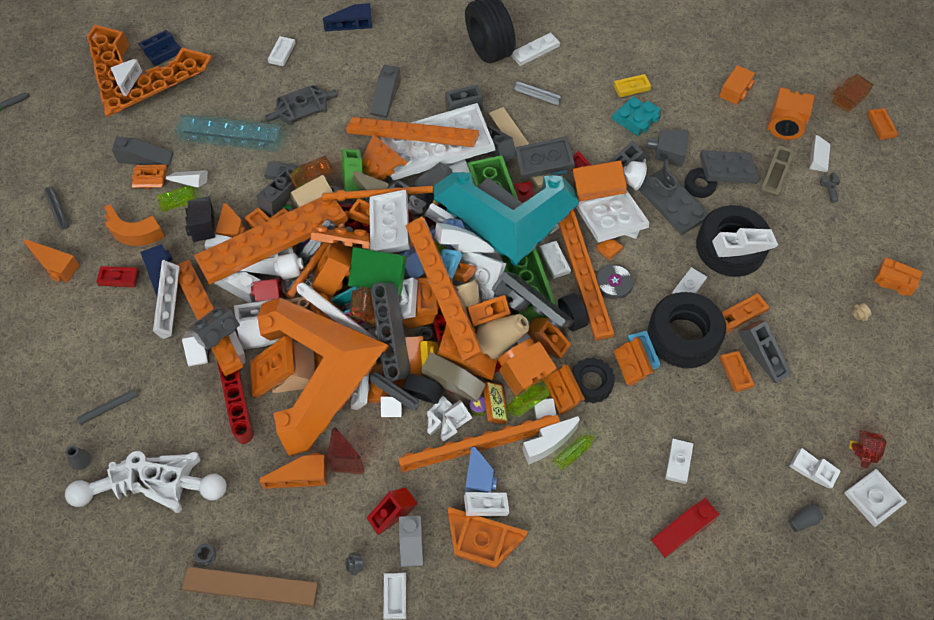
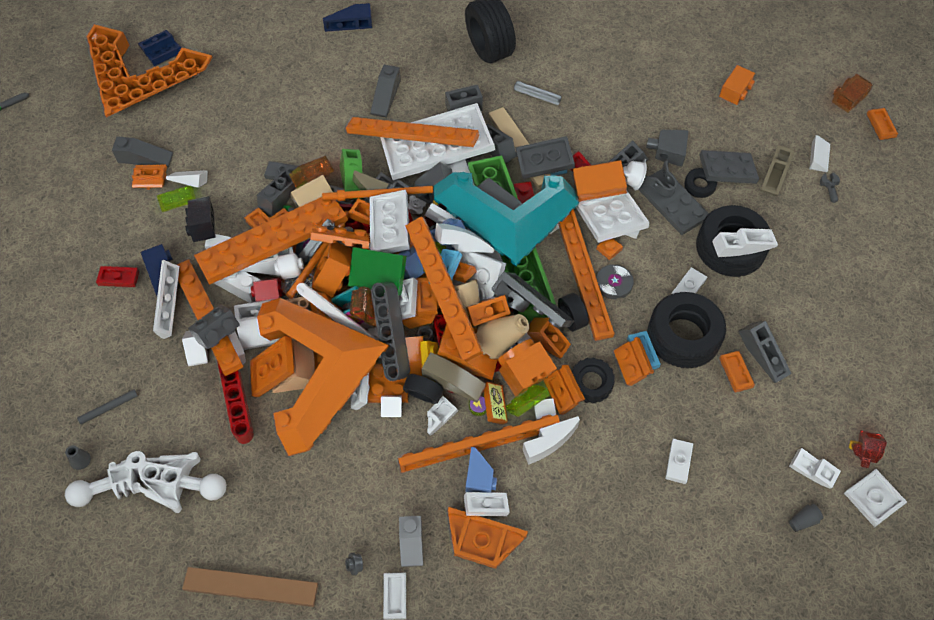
(56, 208): dark grey axle -> none
(57, 263): orange slope -> none
(126, 75): white slope -> none
(133, 234): orange arch -> none
(210, 557): dark grey bush -> none
(229, 132): clear light blue brick -> none
(229, 223): orange slope -> none
(281, 51): white plate -> none
(289, 109): dark grey plate -> none
(301, 472): orange slope -> none
(342, 455): clear red slope -> none
(380, 159): orange wing -> none
(394, 391): dark grey axle -> none
(394, 505): red slope -> none
(453, 419): white slope -> none
(535, 49): white plate -> none
(554, 259): white plate -> none
(573, 451): clear neon green slope -> none
(632, 85): yellow plate -> none
(637, 115): teal plate -> none
(685, 527): red slope -> none
(744, 312): orange plate -> none
(790, 114): orange piece -> none
(861, 312): tan plate -> none
(898, 277): orange brick -> none

